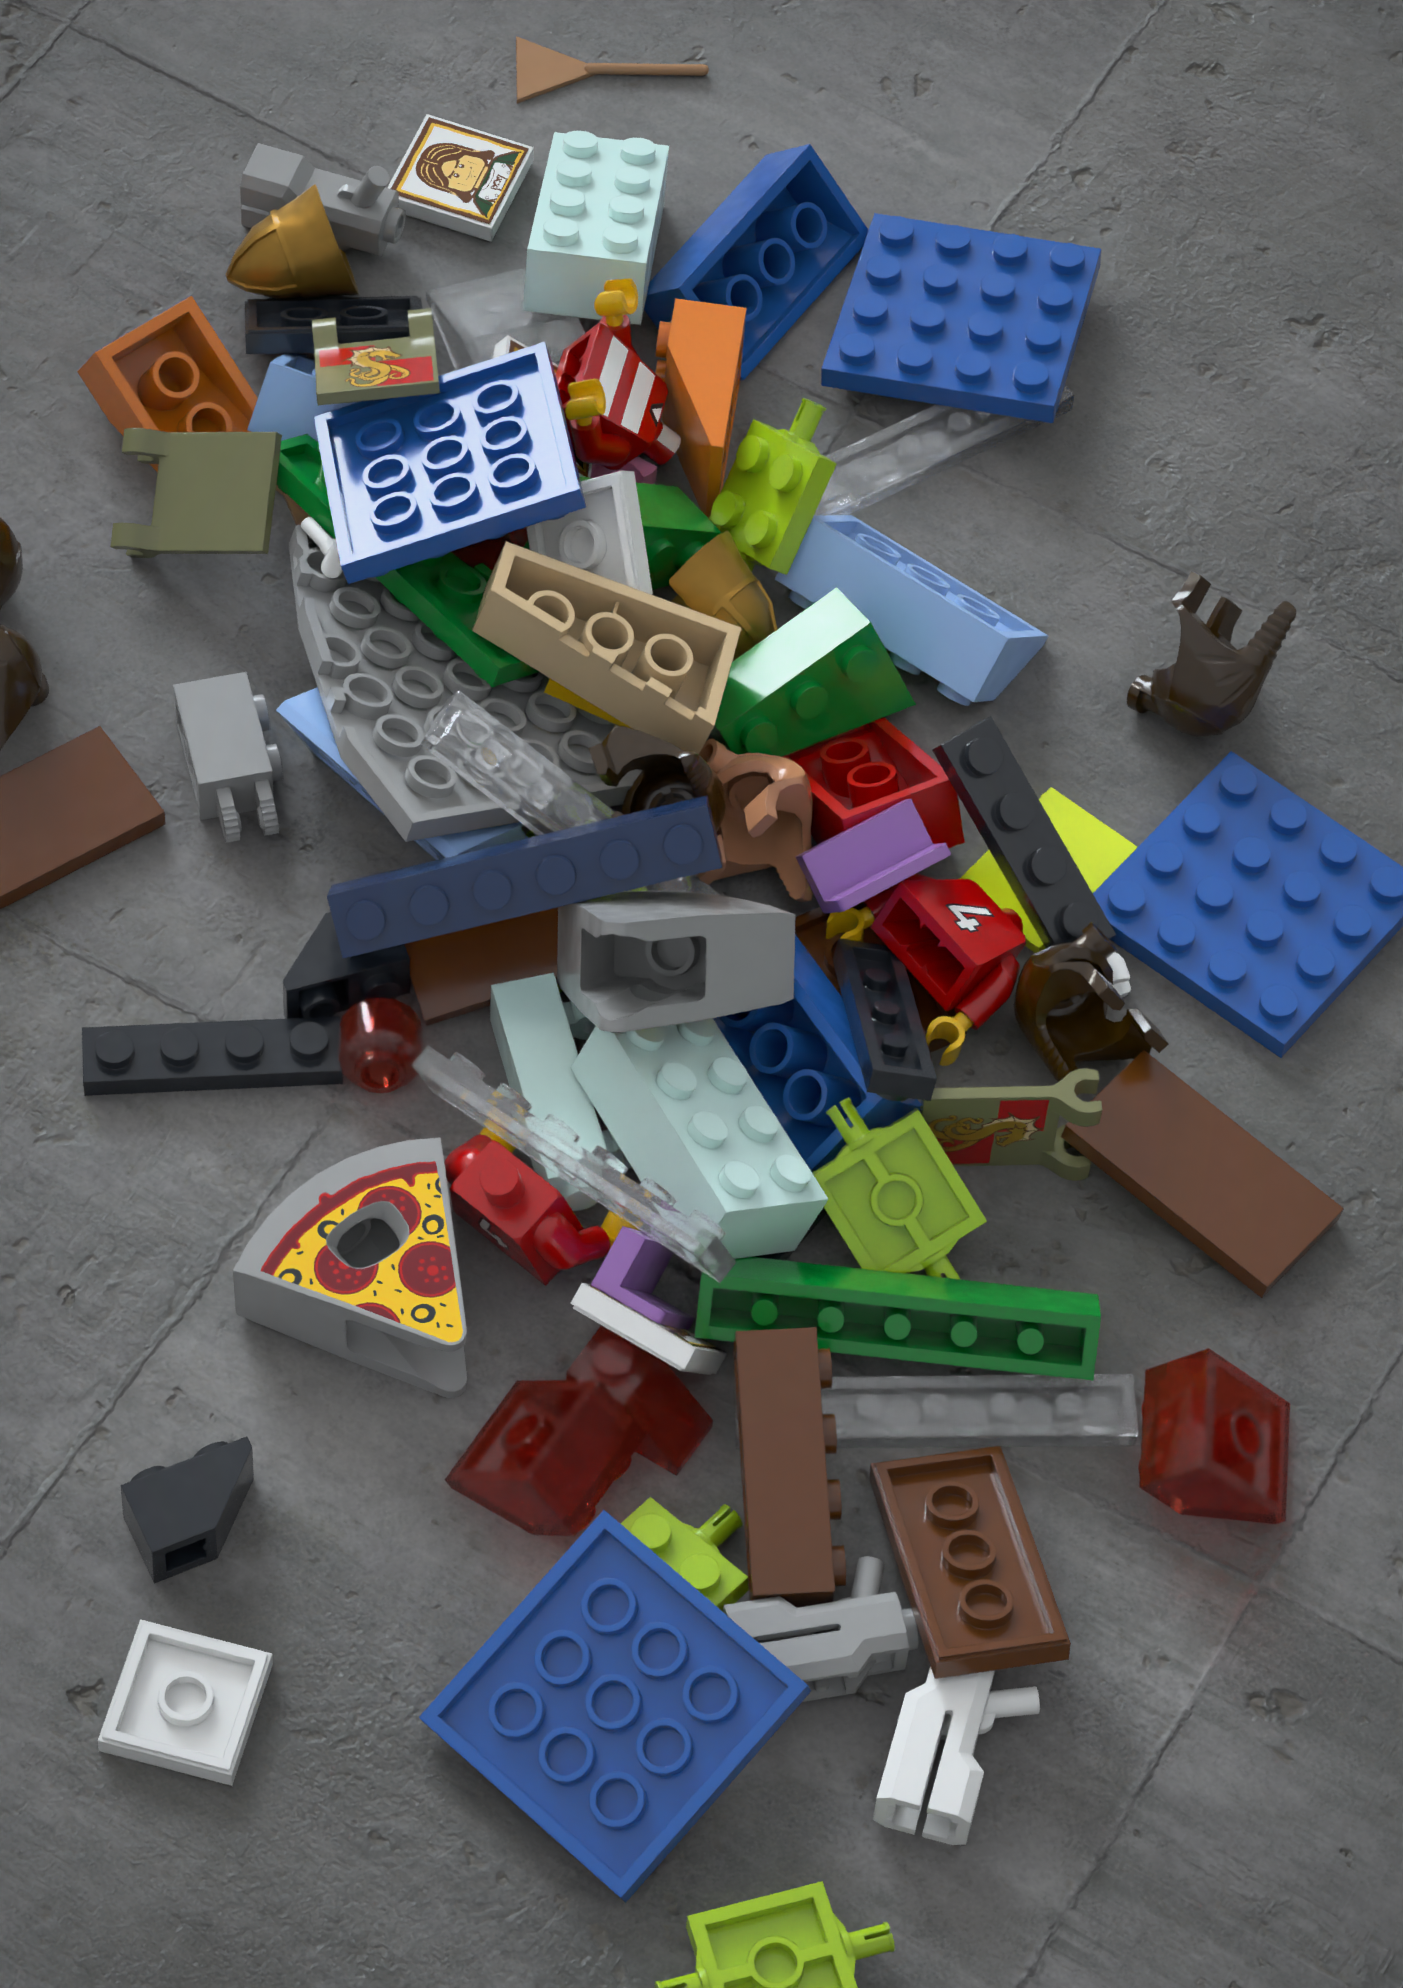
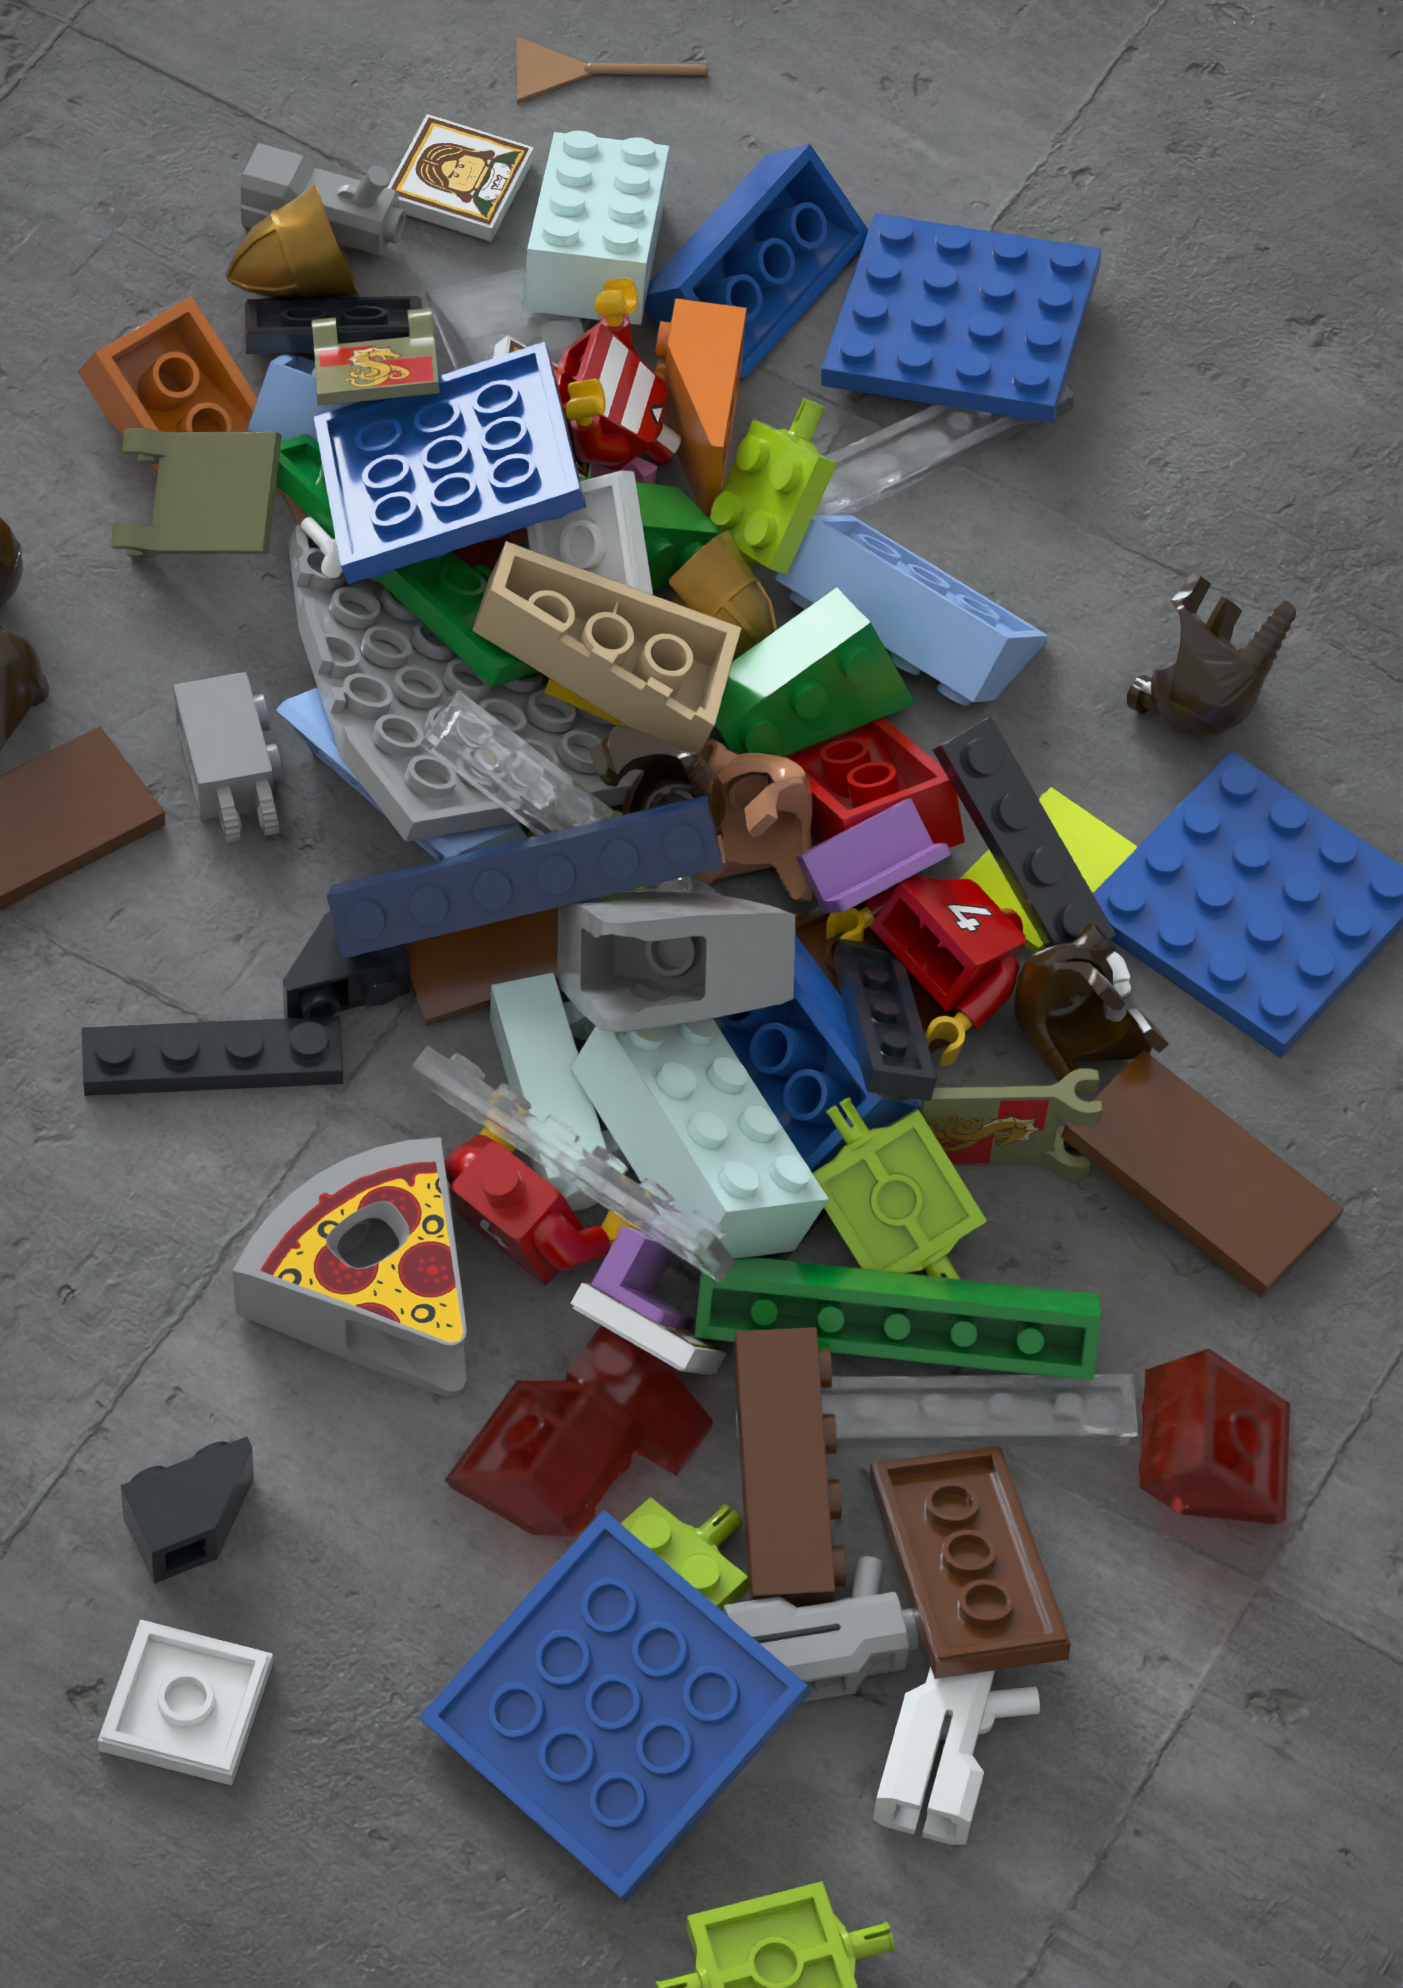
(380, 1044): clear red head -> none

